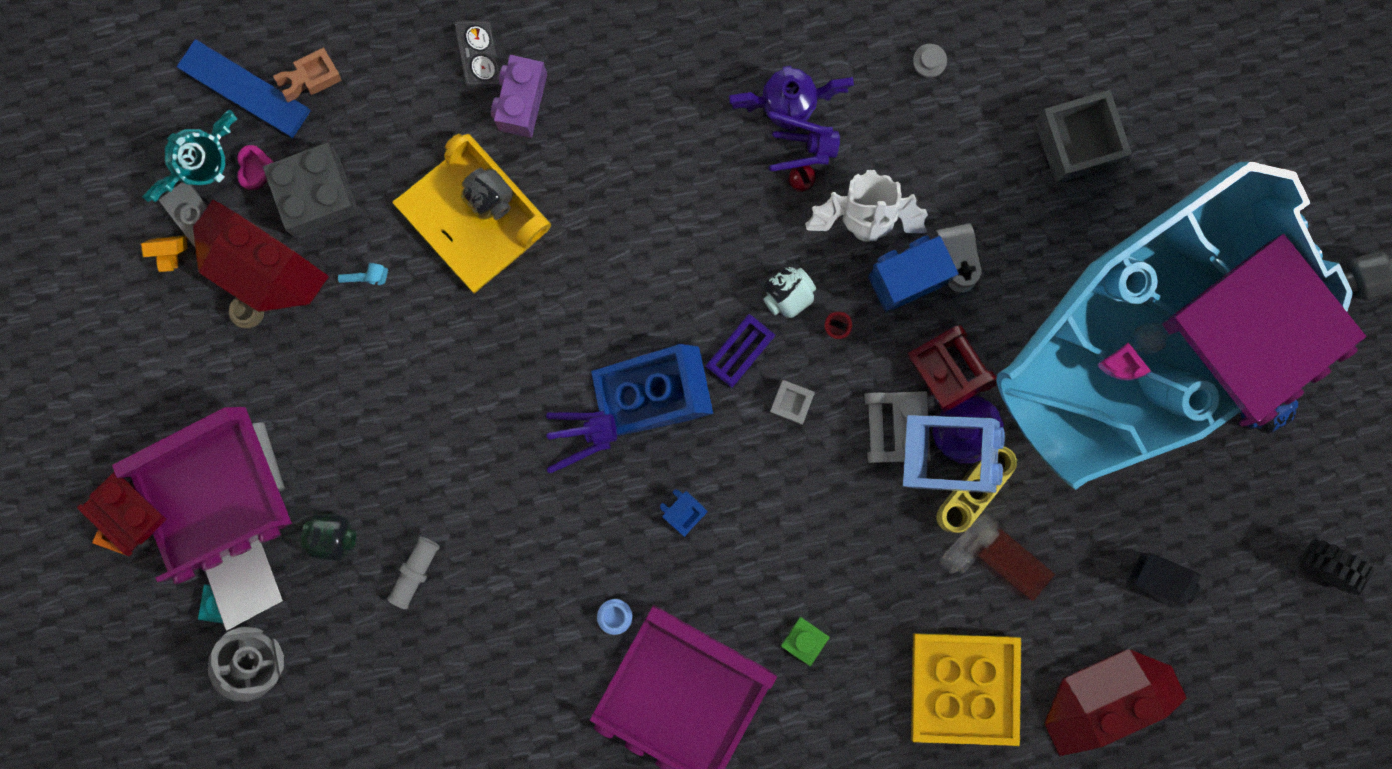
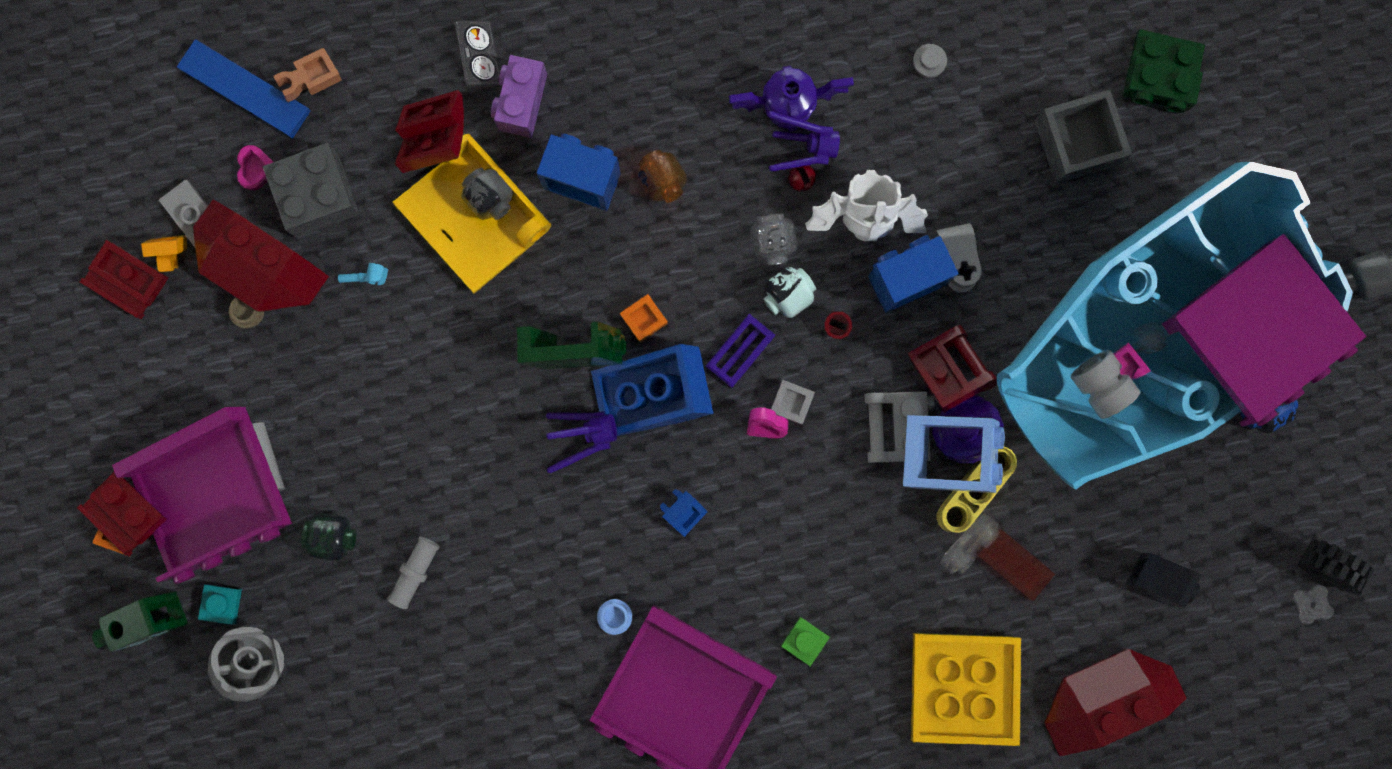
(124, 279): none -> dark red plate
(135, 624): none -> dark green torso
(208, 159): teal helmet -> none
(243, 586): white sticker -> none
(430, 131): none -> dark red slope
(541, 351): none -> dark green panel
(579, 171): none -> blue piece
(643, 318): none -> orange plate
(661, 176): none -> clear orange head
(765, 423): none -> dark pink tile
(773, 238): none -> clear head
(1107, 387): none -> light grey wheel
(1164, 71): none -> dark green plate
(1303, 604): none -> clear plate

